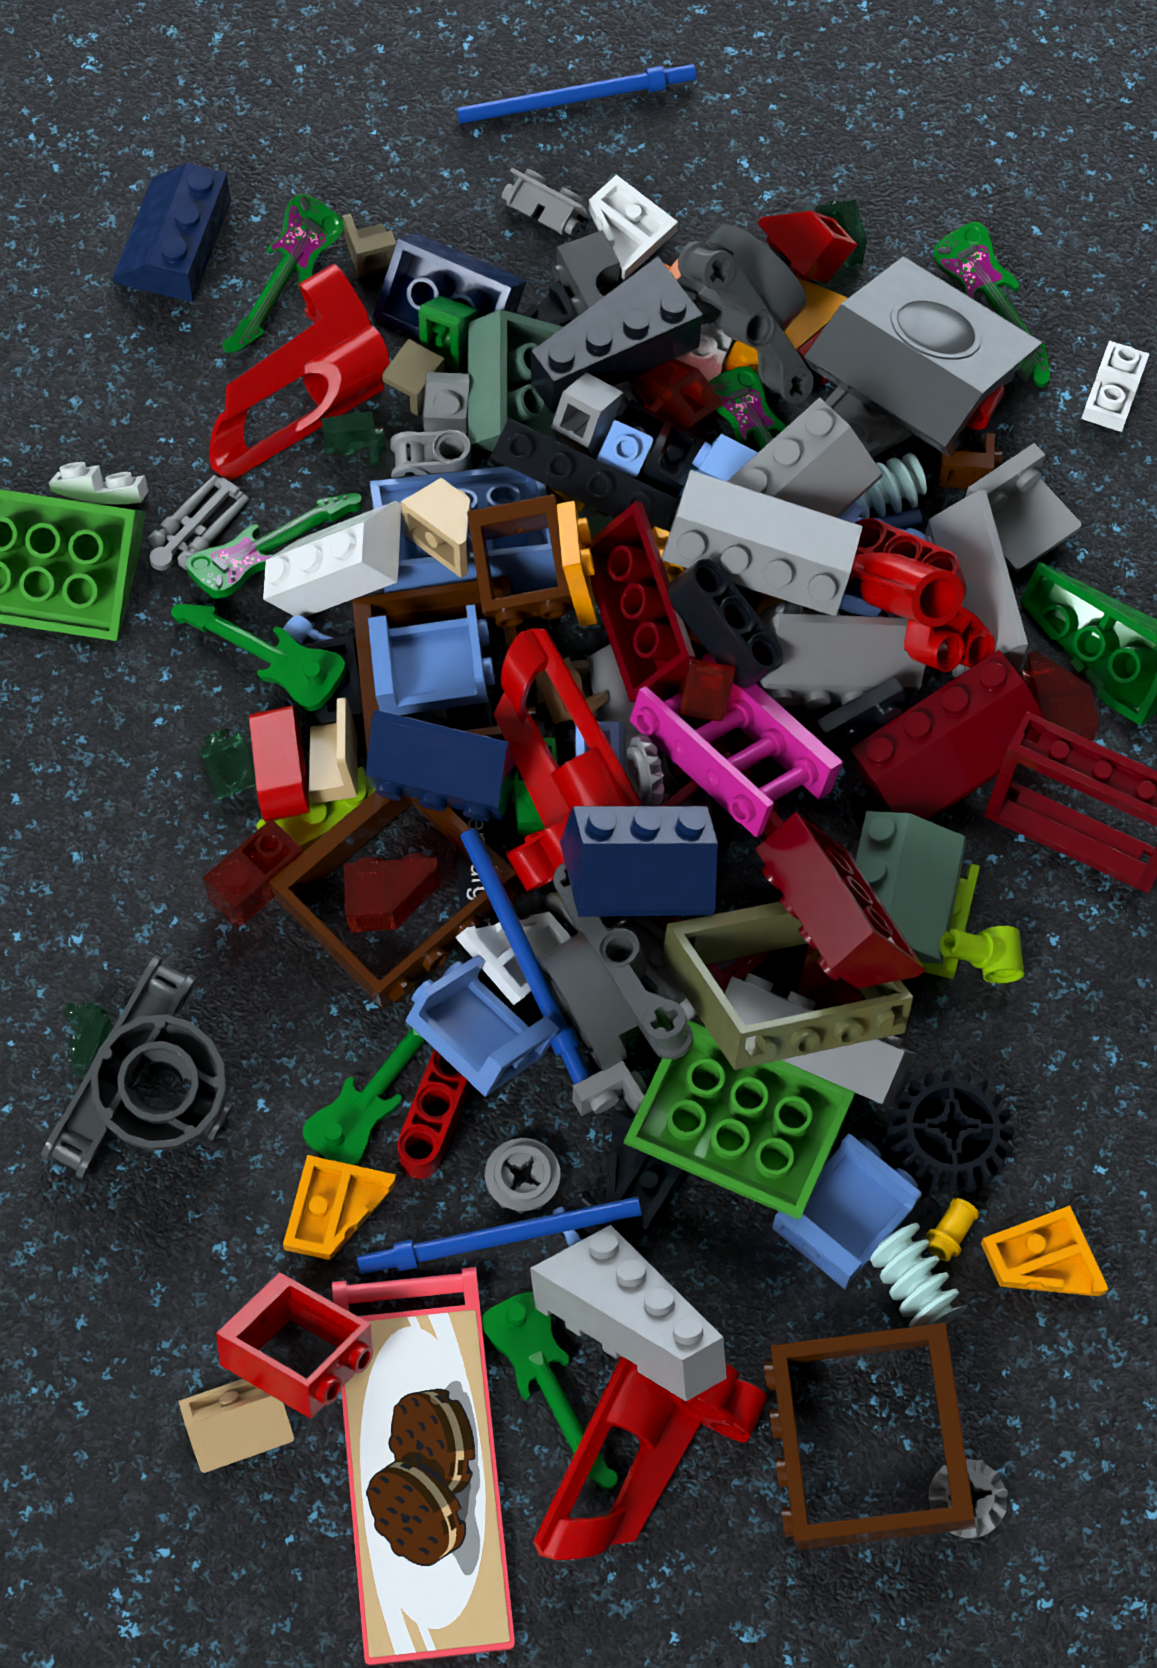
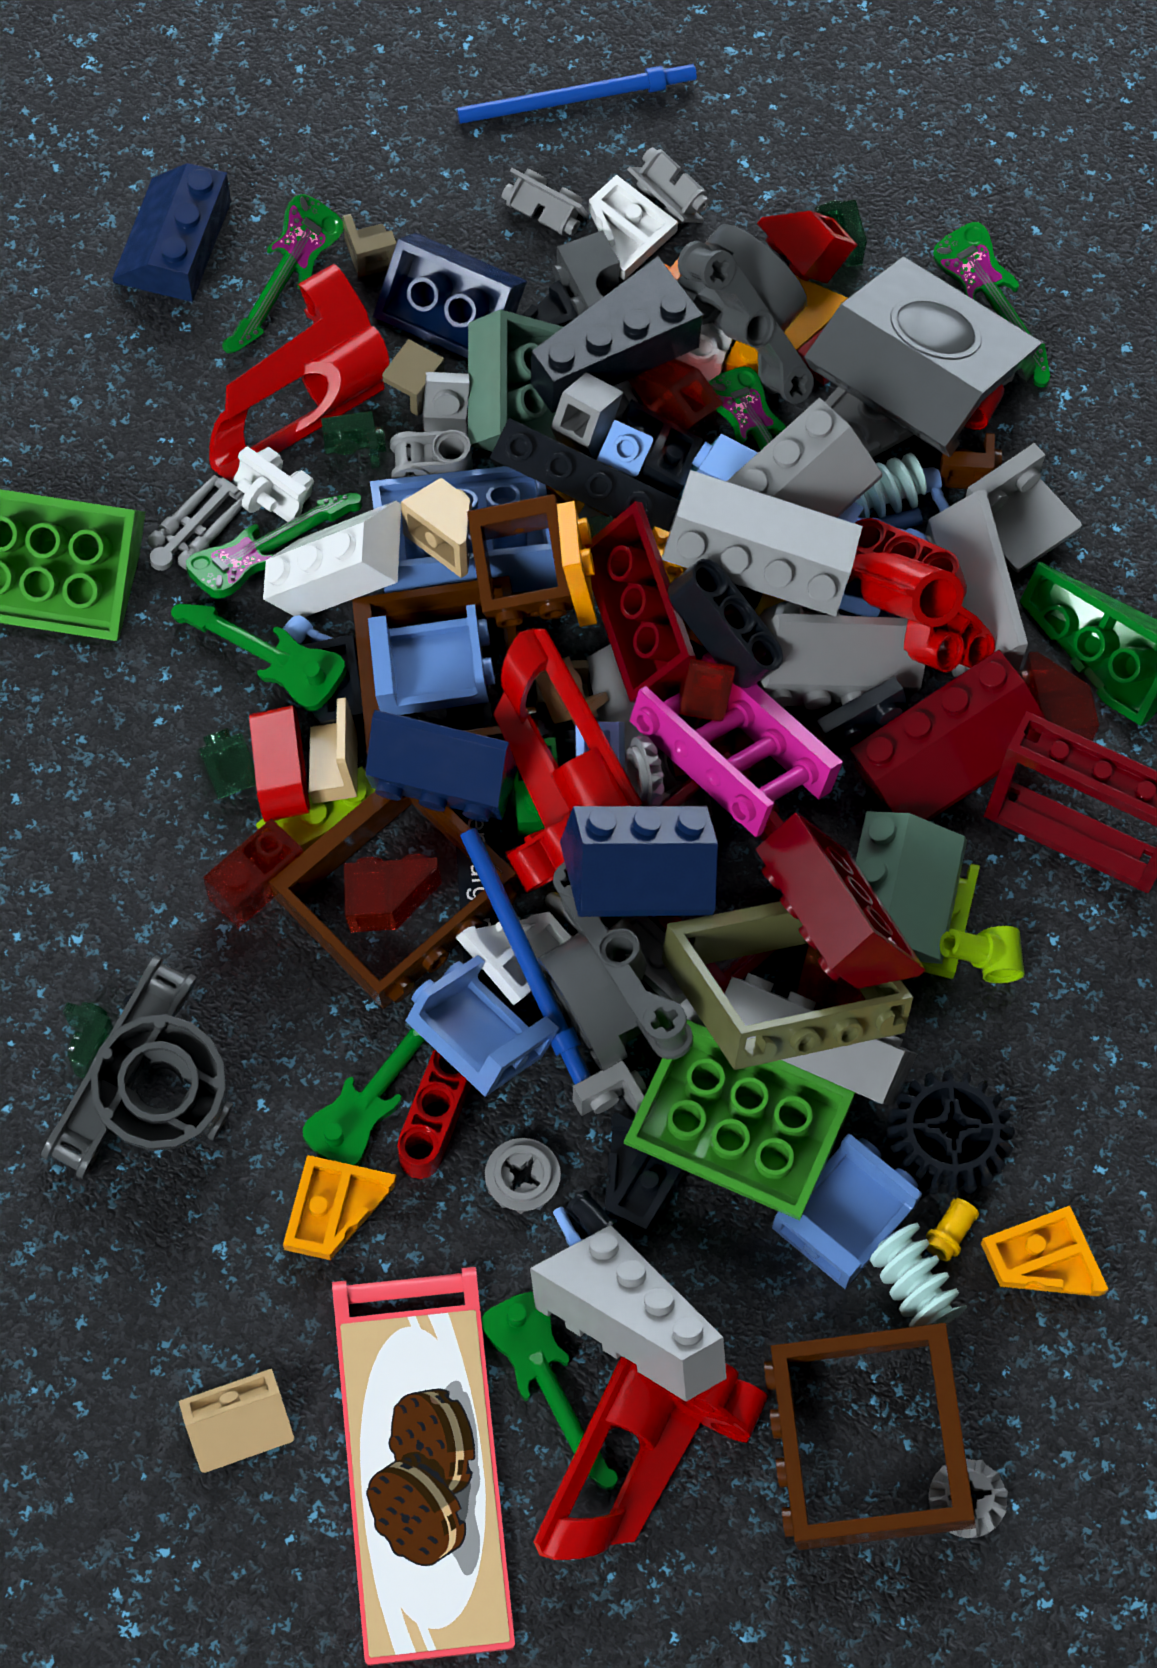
(86, 485): white slope -> none
(266, 1315): red window -> none
(268, 486): none -> white hips
(407, 1254): blue bar -> none
(445, 329): green slope -> none
(680, 198): none -> light grey hinge
(934, 486): none -> light blue hand
(1115, 386): white slope -> none

